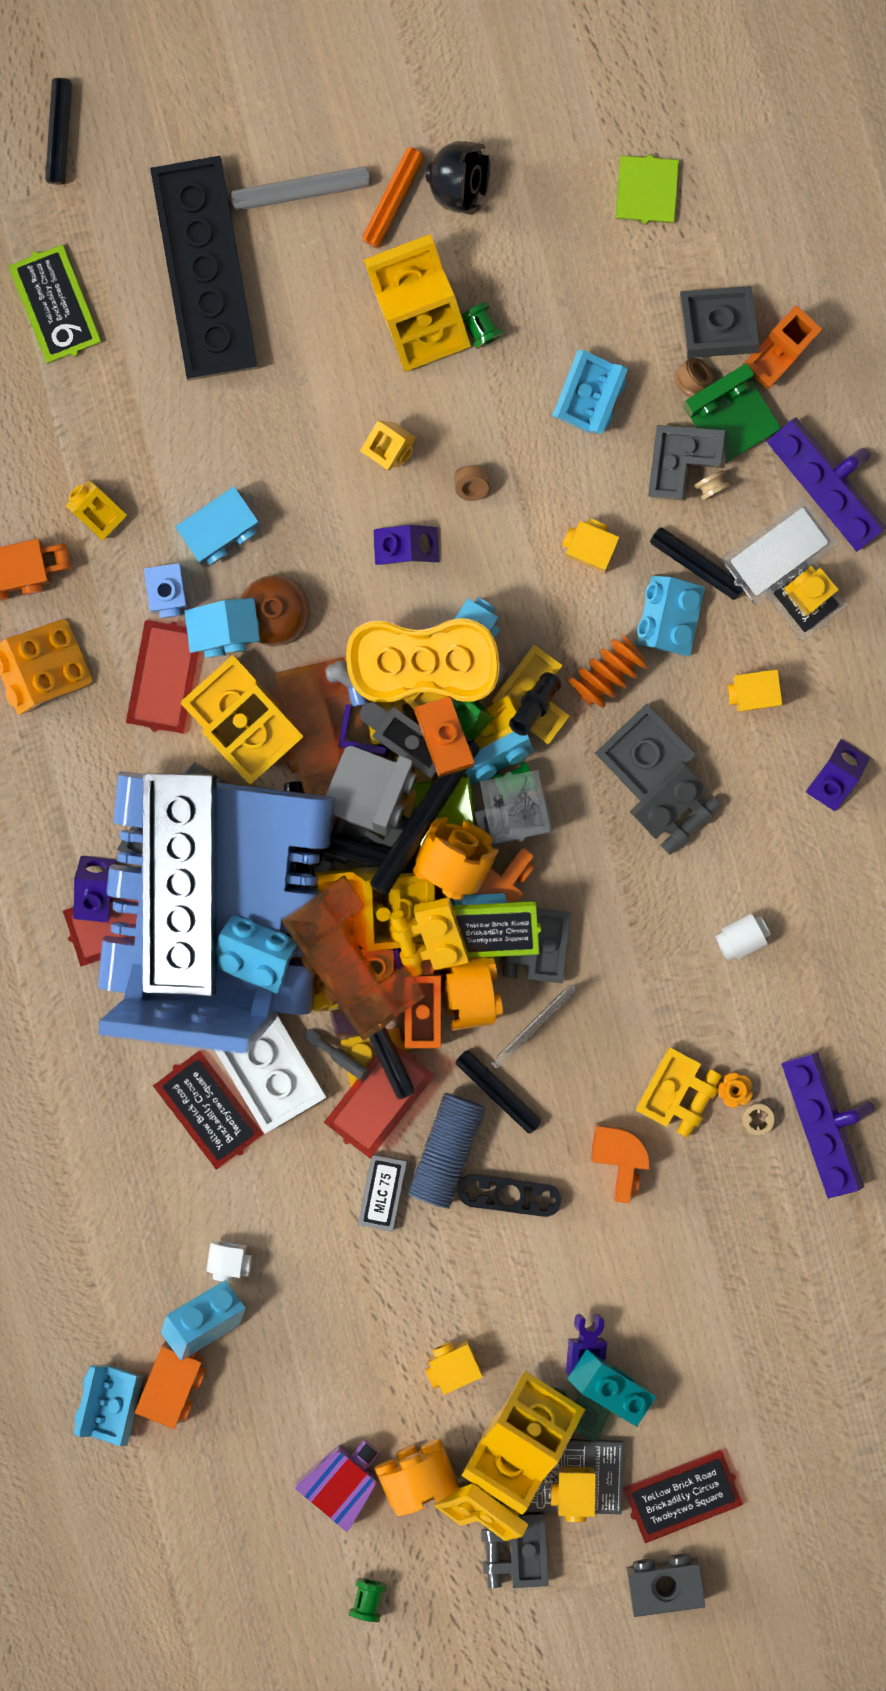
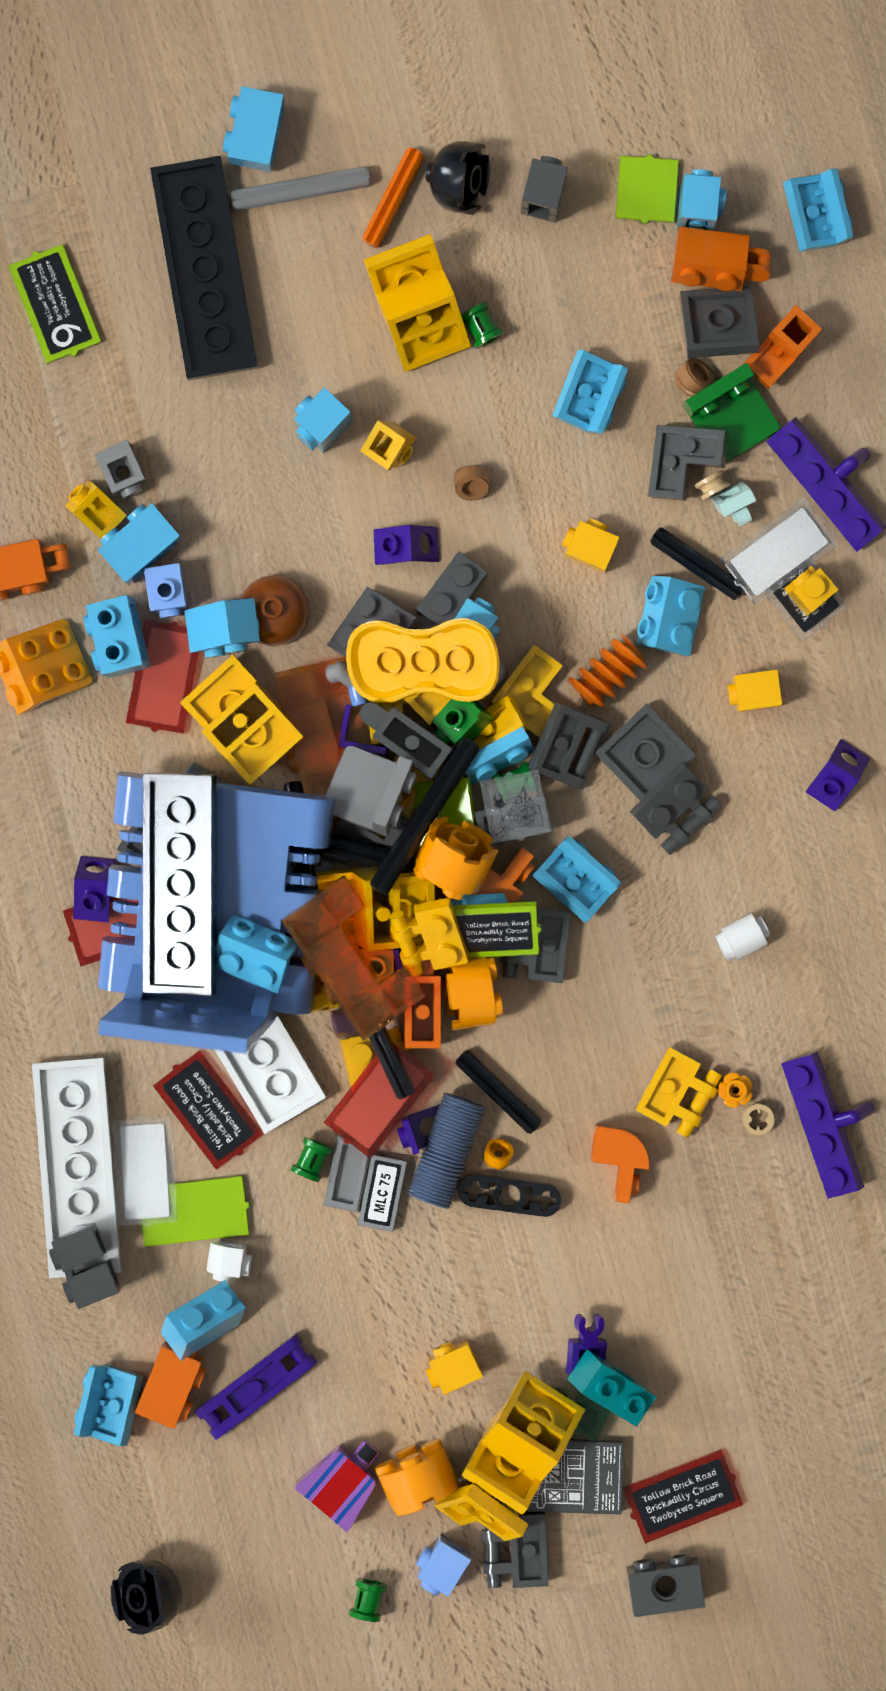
(58, 131): black axle -> none
(76, 1154): none -> white plate
(93, 1282): none -> dark grey piece
(112, 460): none -> light grey brick
(116, 636): none -> medium azure brick
(138, 543): none -> medium azure brick
(144, 1171): none -> clear piece
(146, 1596): none -> black cylinder
(204, 1212): none -> lime piece
(218, 527): medium azure brick -> none
(255, 128): none -> medium azure brick
(255, 1386): none -> dark purple plate
(311, 1159): none -> green bush
(321, 420): none -> medium azure brick
(339, 1056): dark grey piece -> none
(346, 1177): none -> light grey tile
(371, 607): none -> dark grey plate
(410, 1131): none -> dark purple bracket
(442, 1566): none -> light blue brick
(444, 736): orange plate -> none
(450, 591): none -> dark grey brick
(501, 1146): none -> light orange hinge
(535, 704): black pin -> none
(544, 188): none -> dark grey piece
(554, 1005): clear piece -> none
(560, 743): none -> dark grey plate
(574, 1493): yellow brick -> none
(577, 878): none -> medium azure bracket
(700, 200): none -> medium azure brick
(717, 260): none -> orange brick
(734, 502): none -> light aqua tile
(818, 210): none -> medium azure bracket

